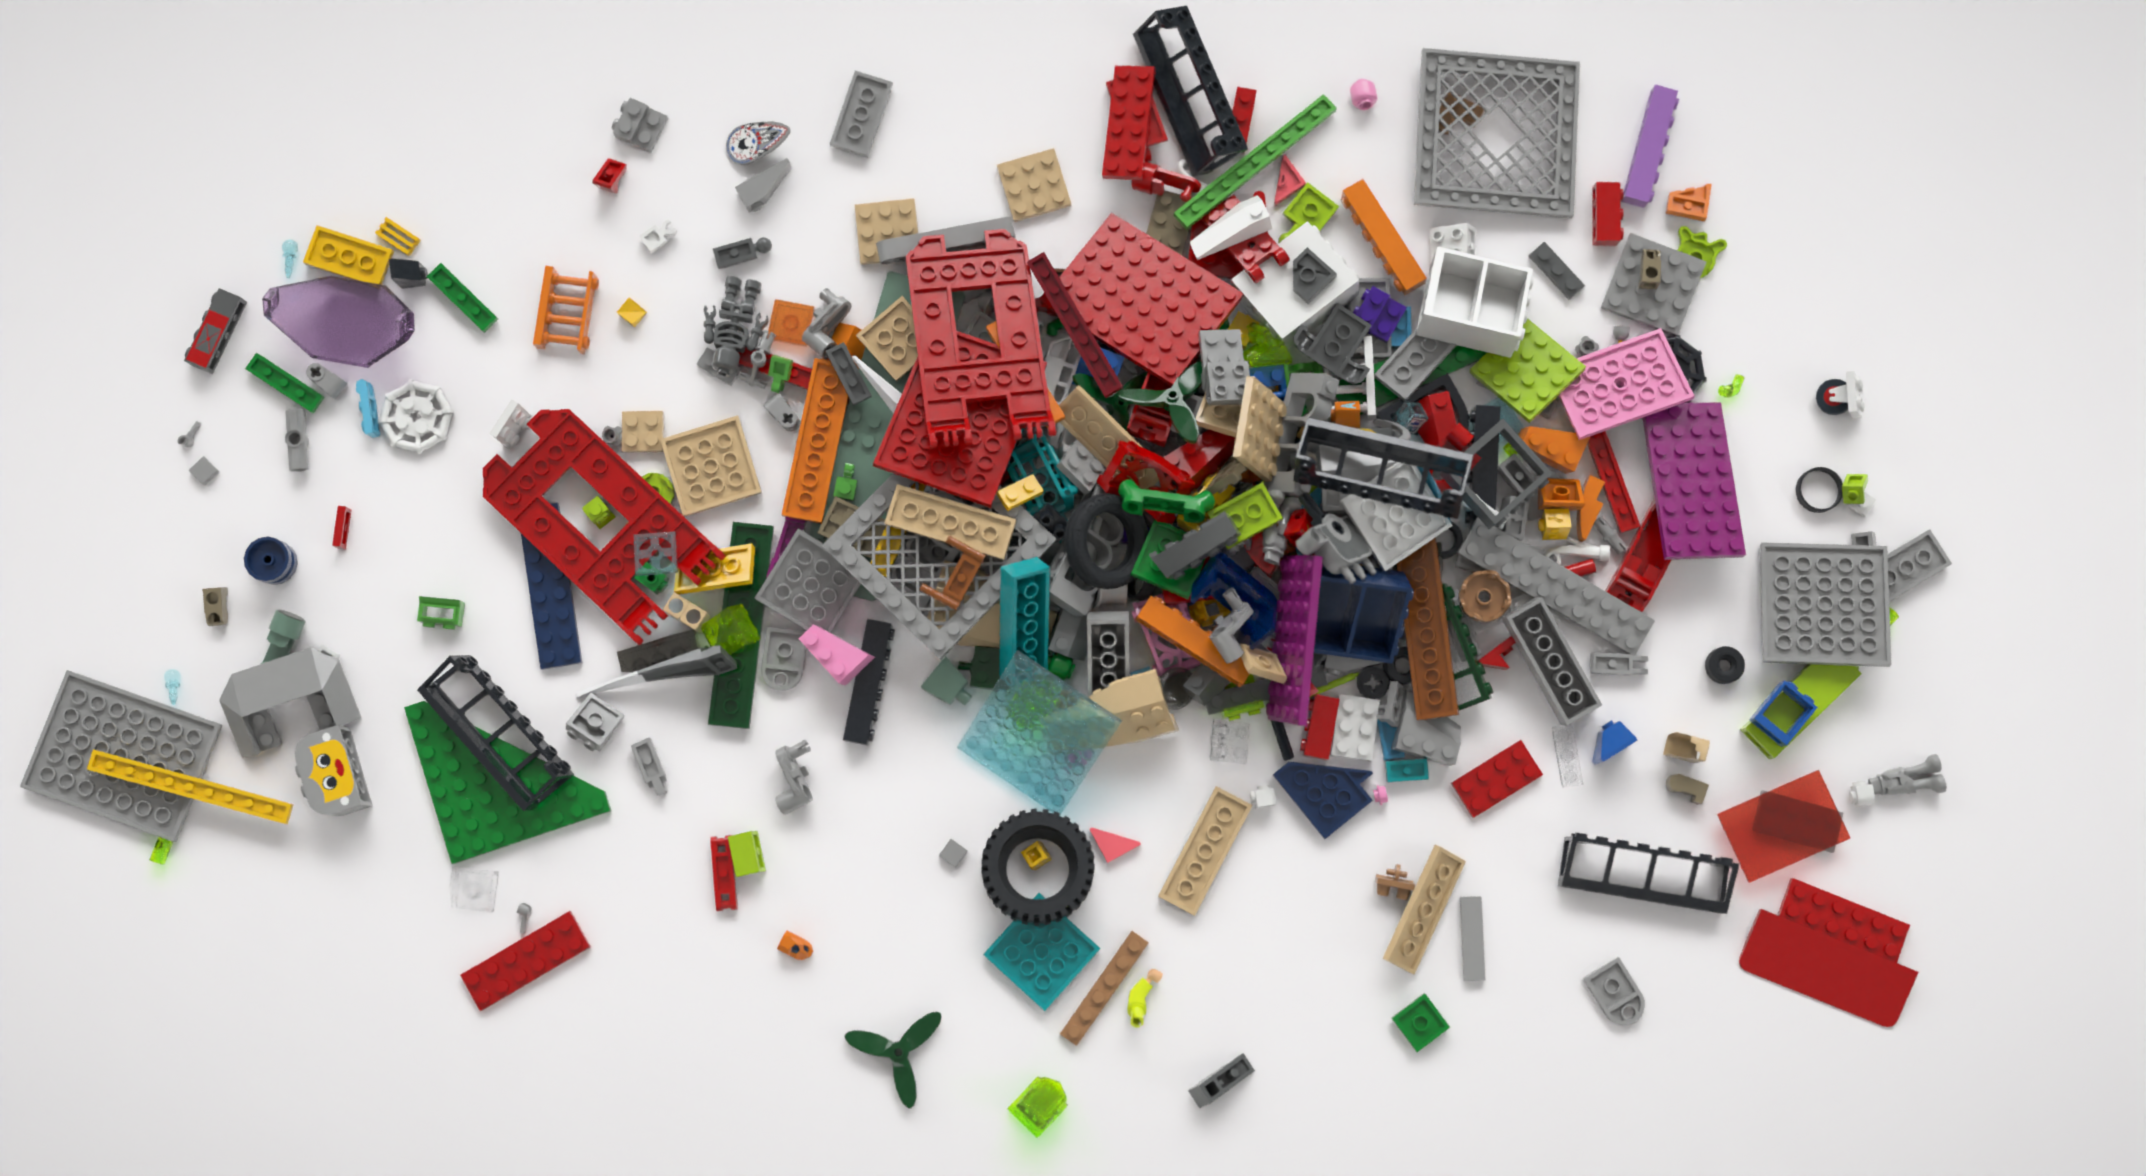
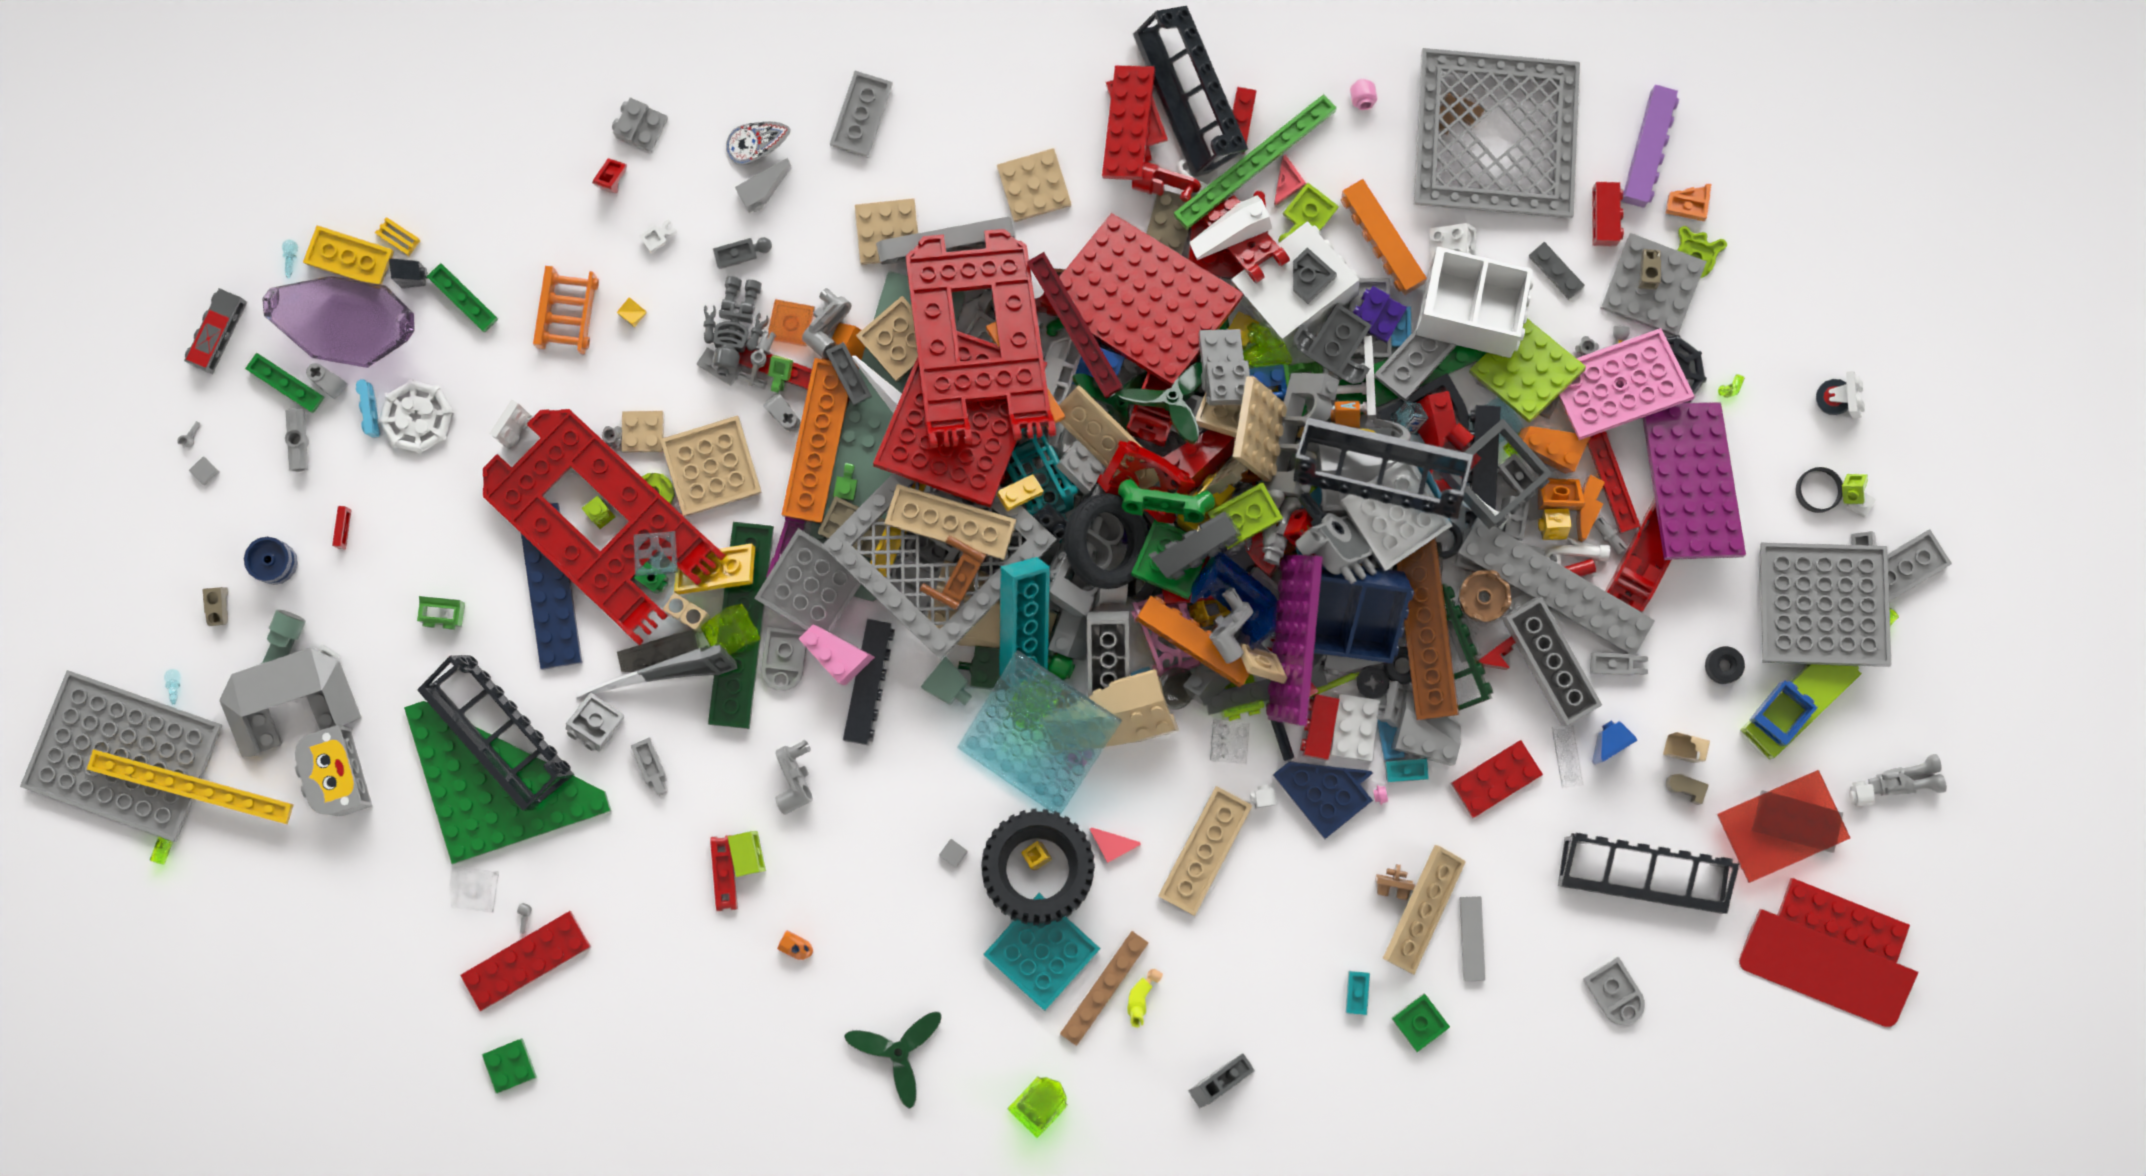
(509, 1065): none -> green plate
(1357, 993): none -> teal plate

